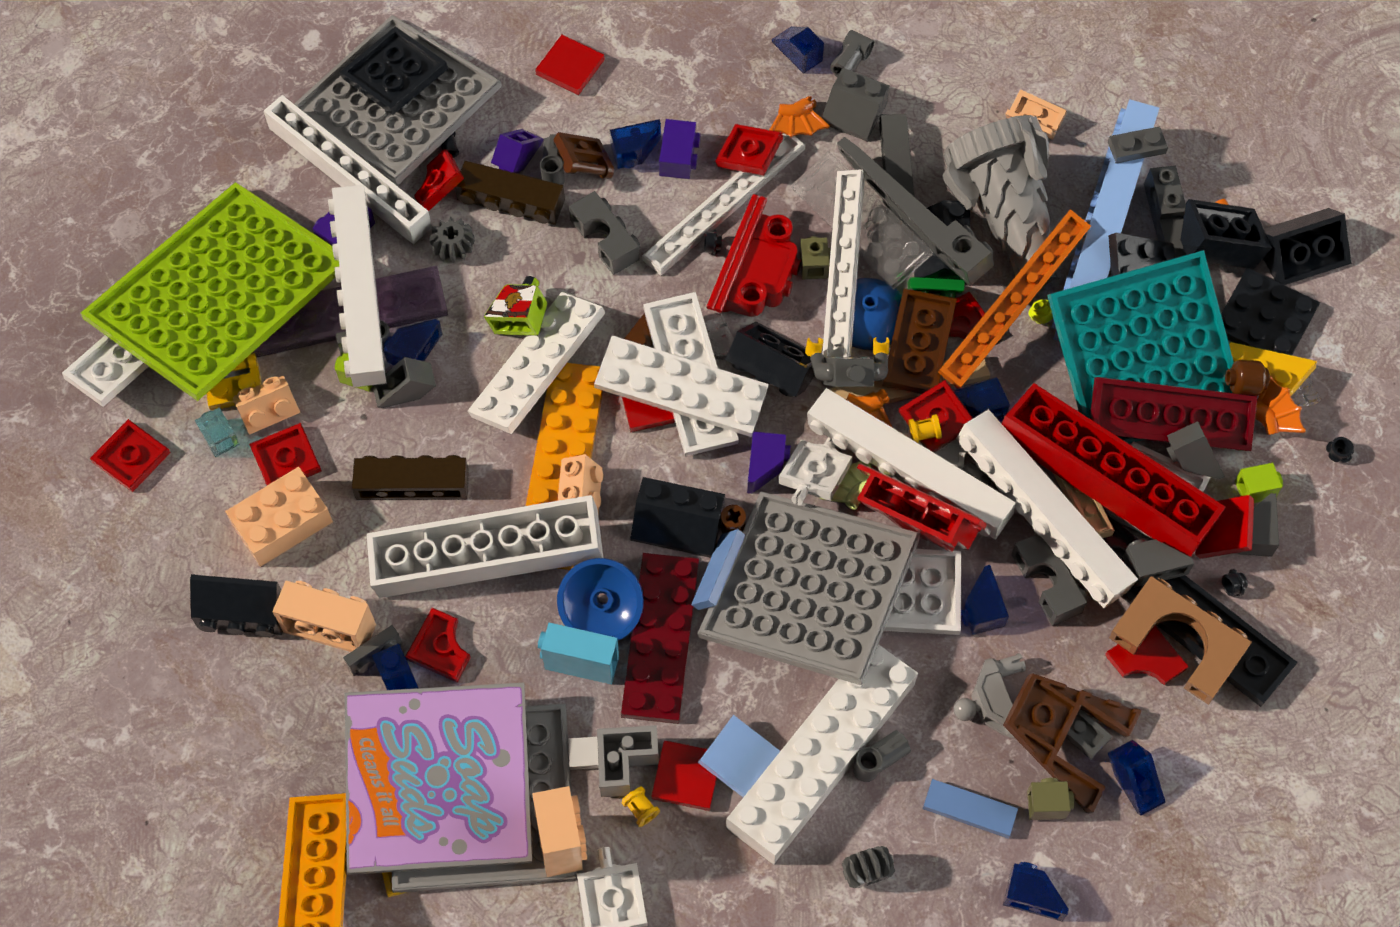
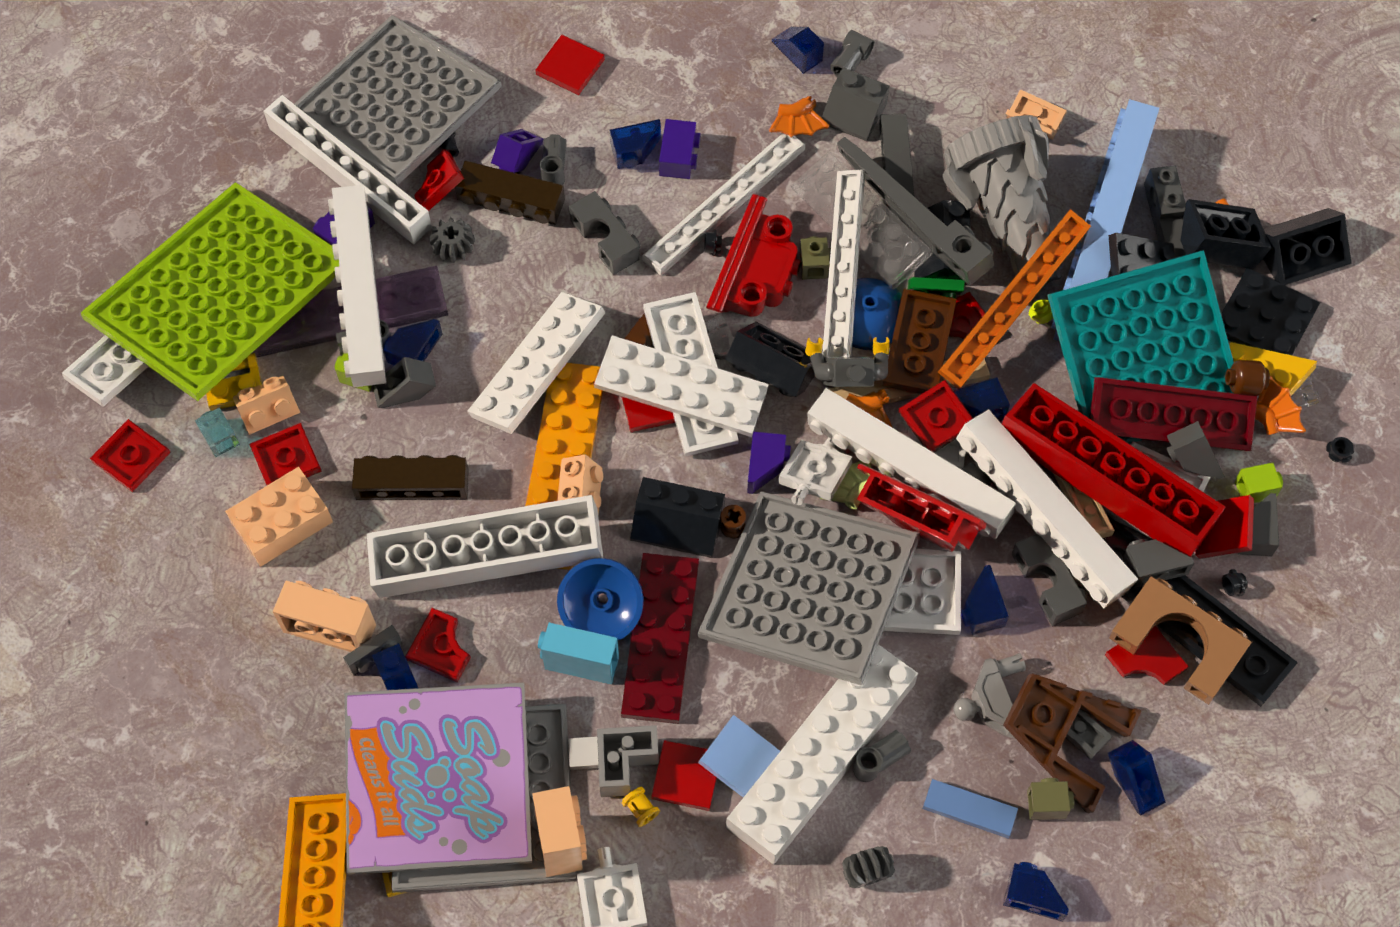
(234, 605): black slope -> none
(394, 70): black plate -> none
(518, 309): torso -> none
(584, 149): reddish brown plate -> none
(718, 569): medium blue tile -> none
(749, 149): red tile -> none
(925, 428): yellow bush -> none
(1137, 144): dark grey plate -> none

